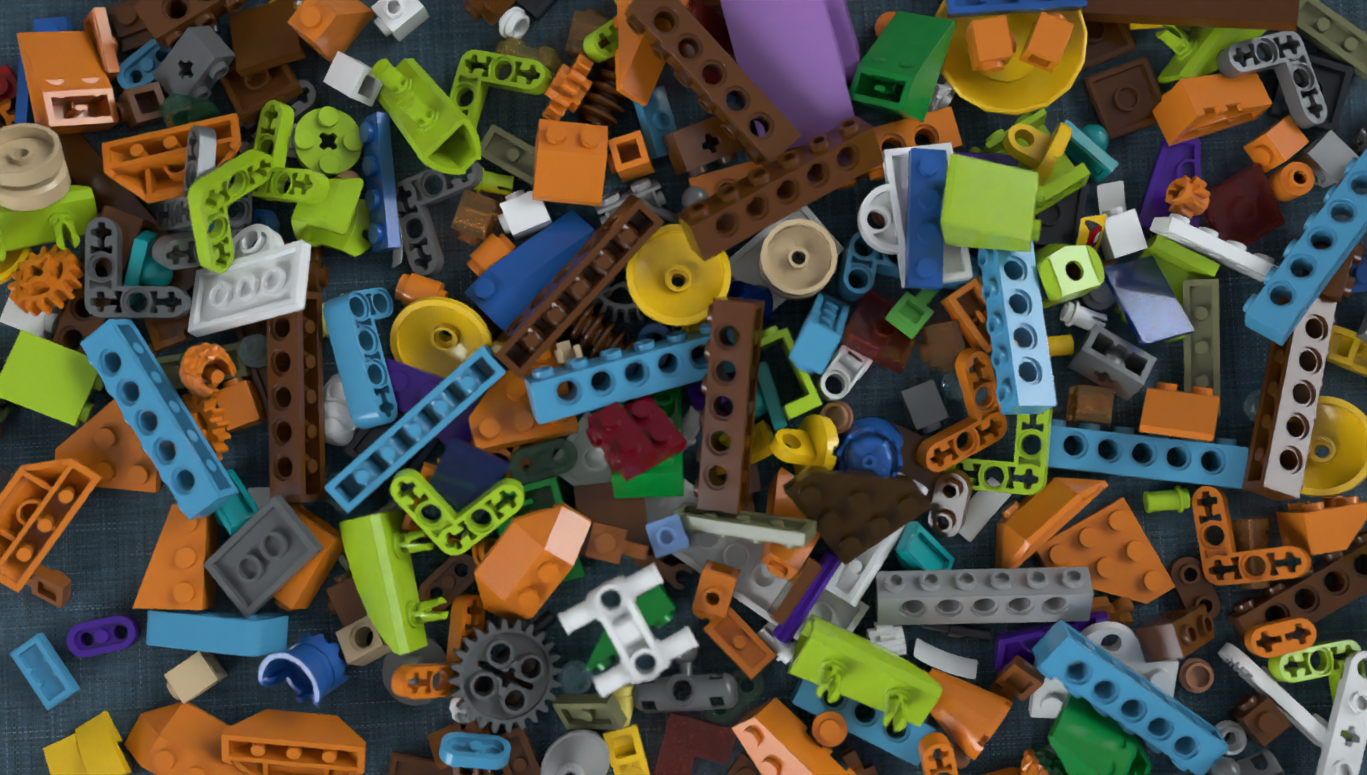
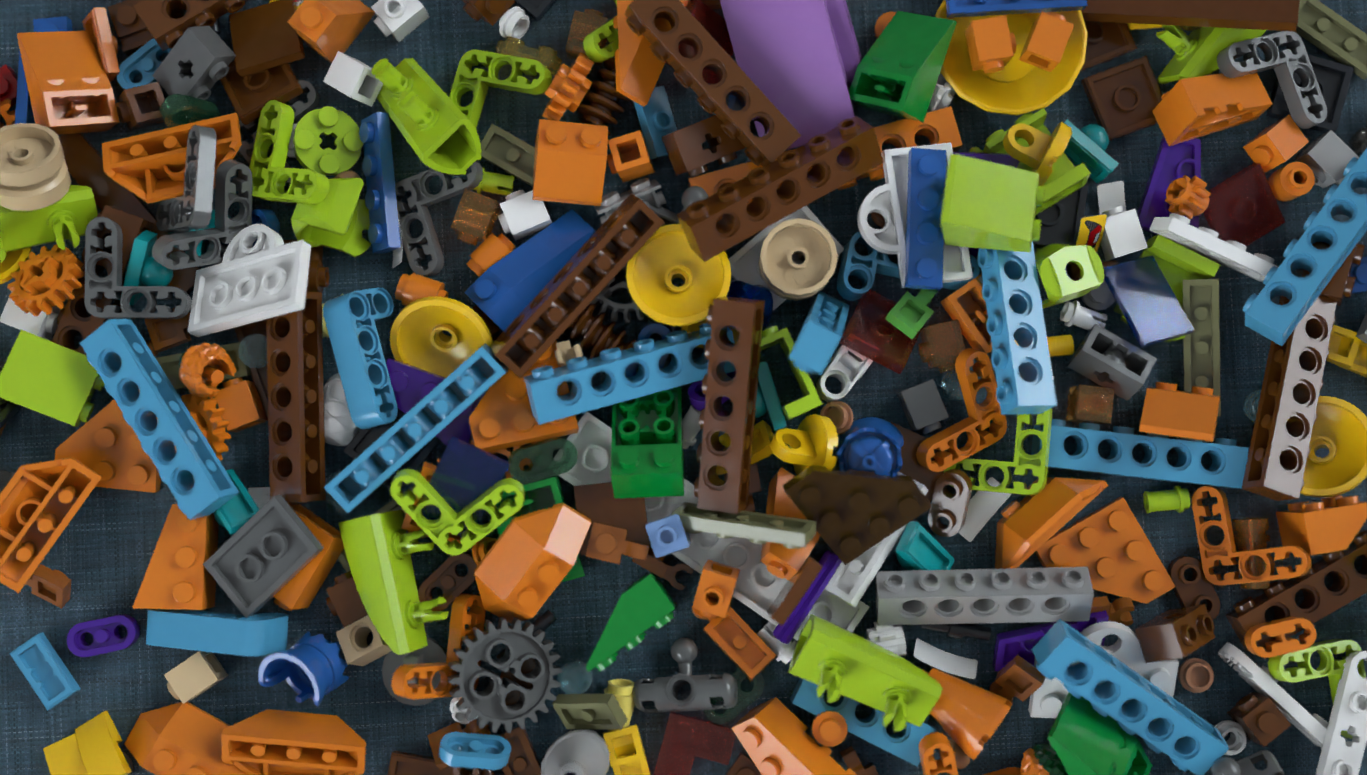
(209, 201): lime beam -> none
(628, 630): white piece -> none
(634, 436): dark red plate -> none

